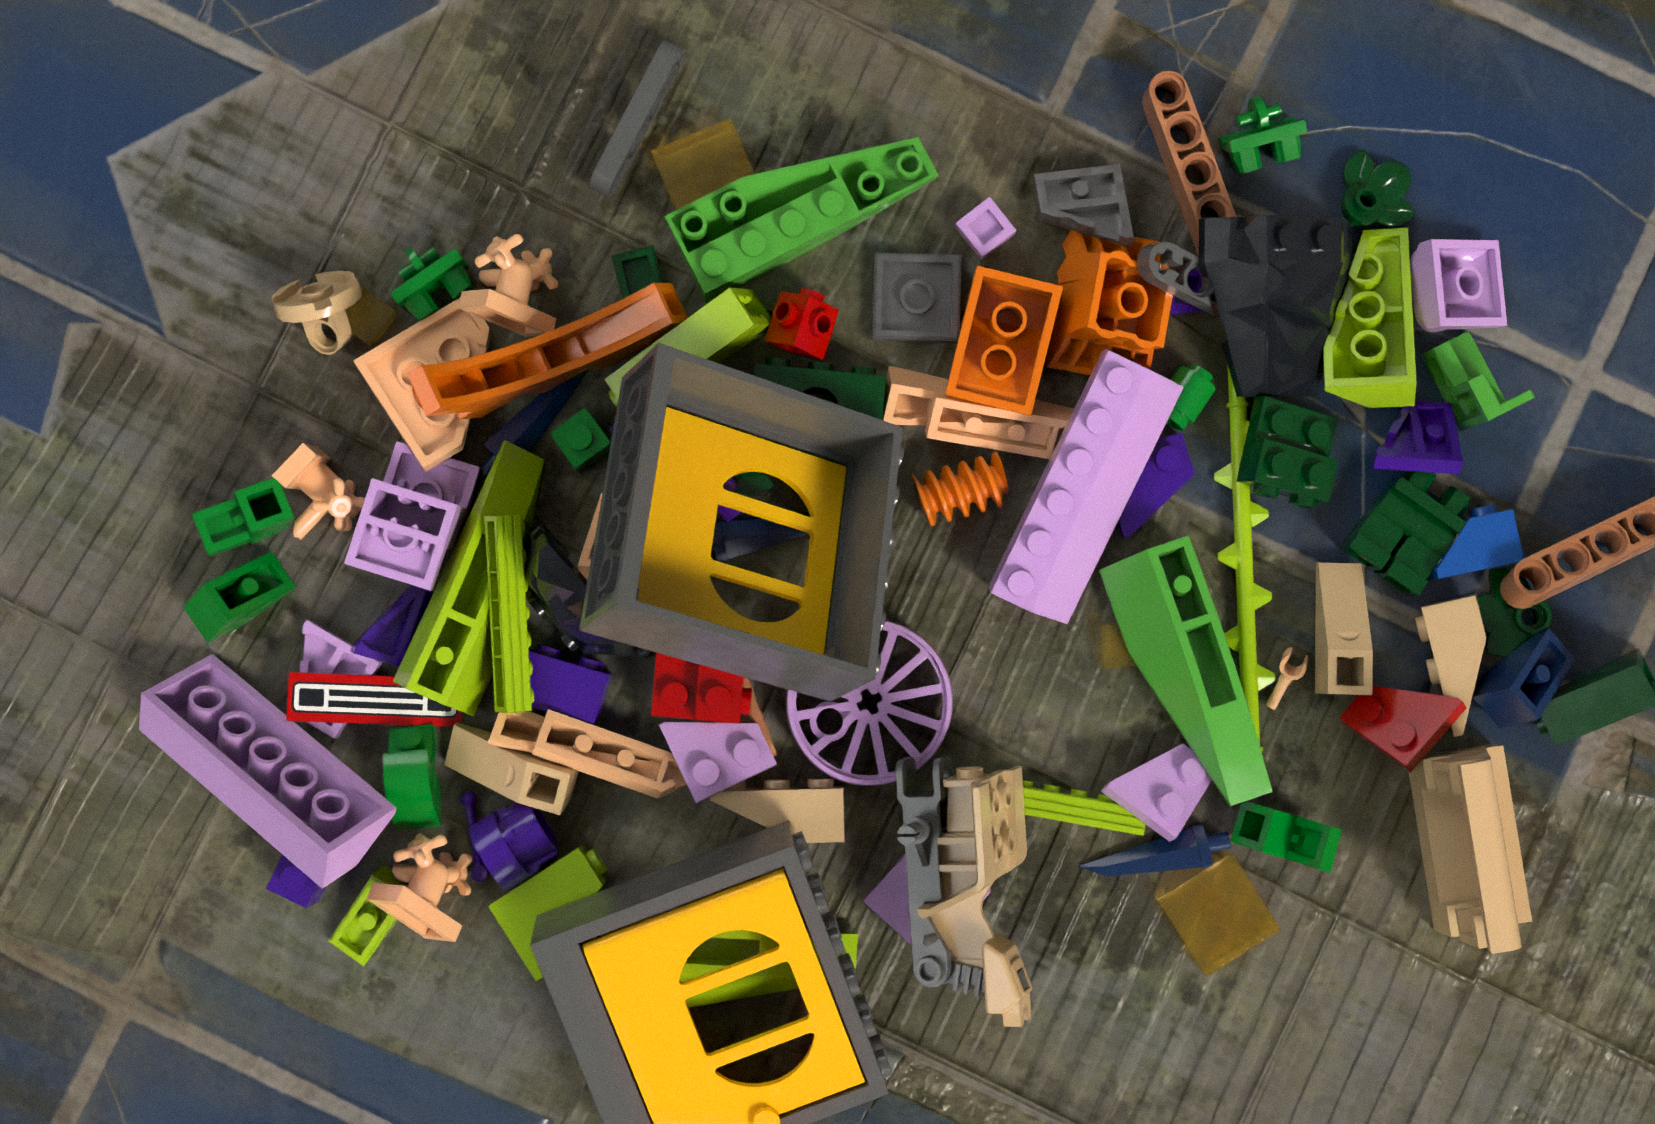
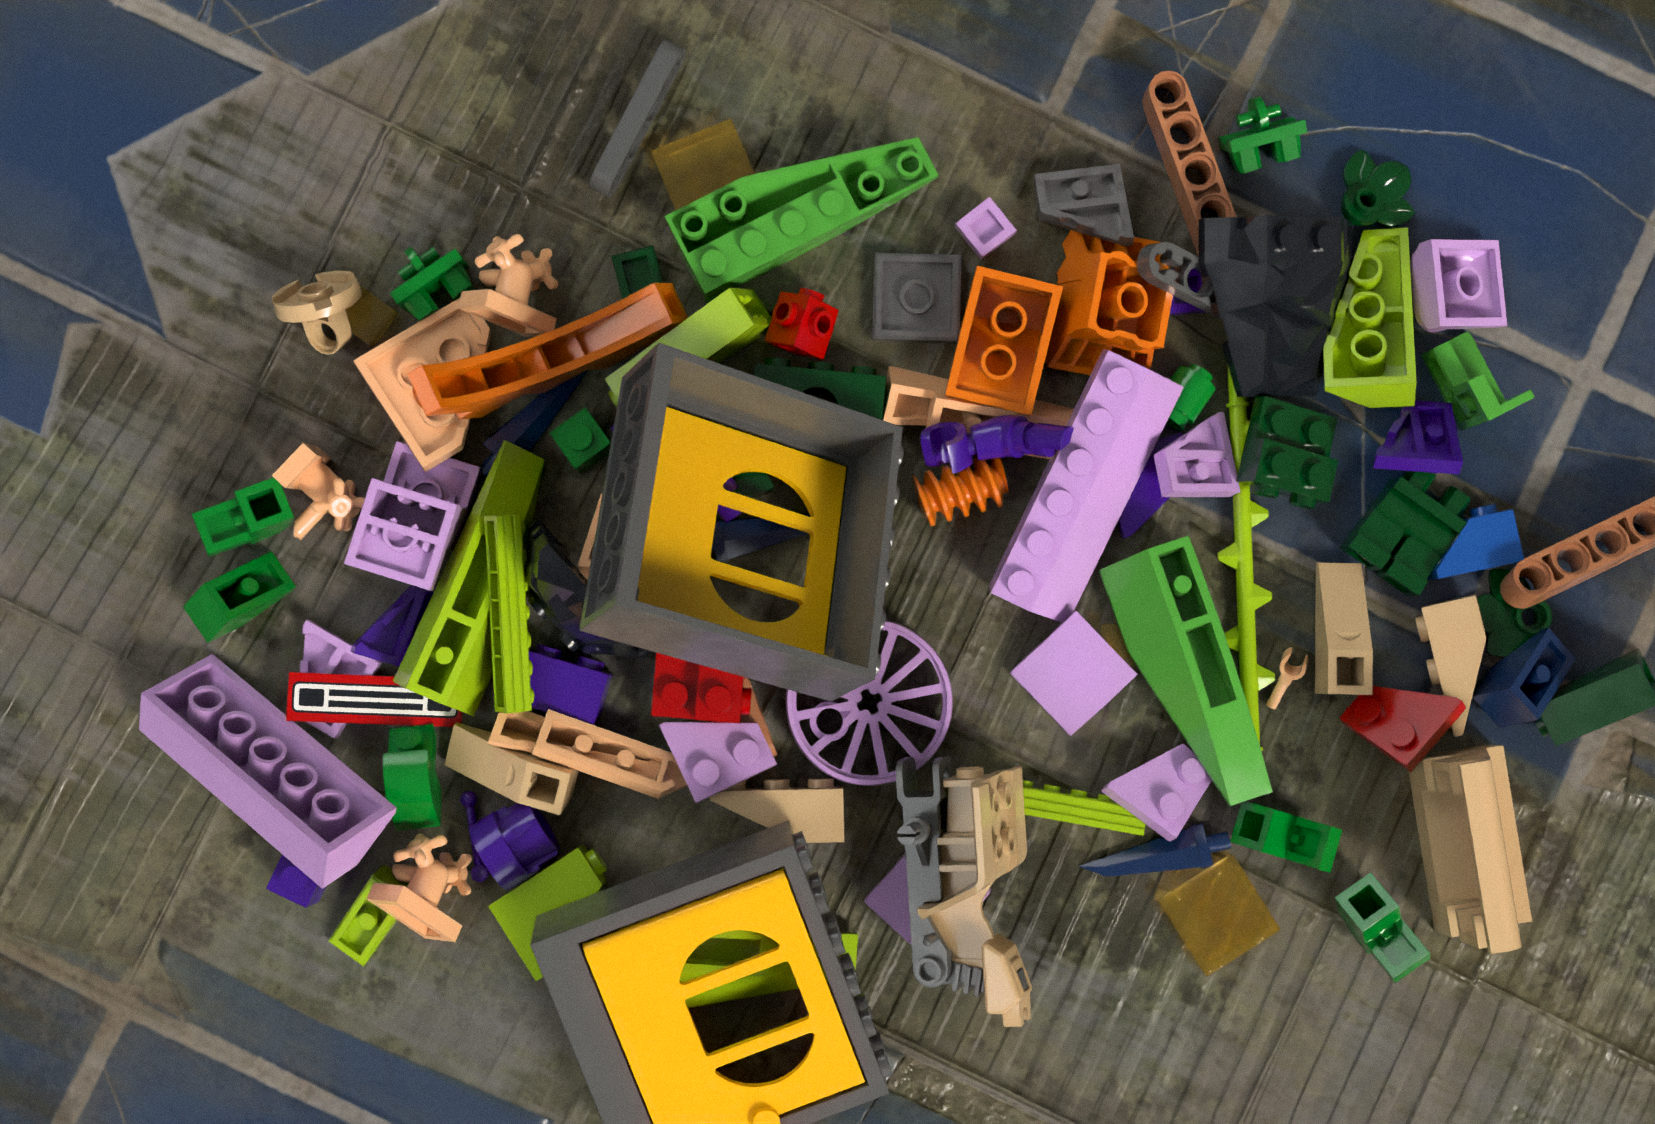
(991, 439): none -> dark purple piece
(1073, 673): none -> lavender slope
(1199, 462): none -> lavender wing
(1379, 928): none -> green brick

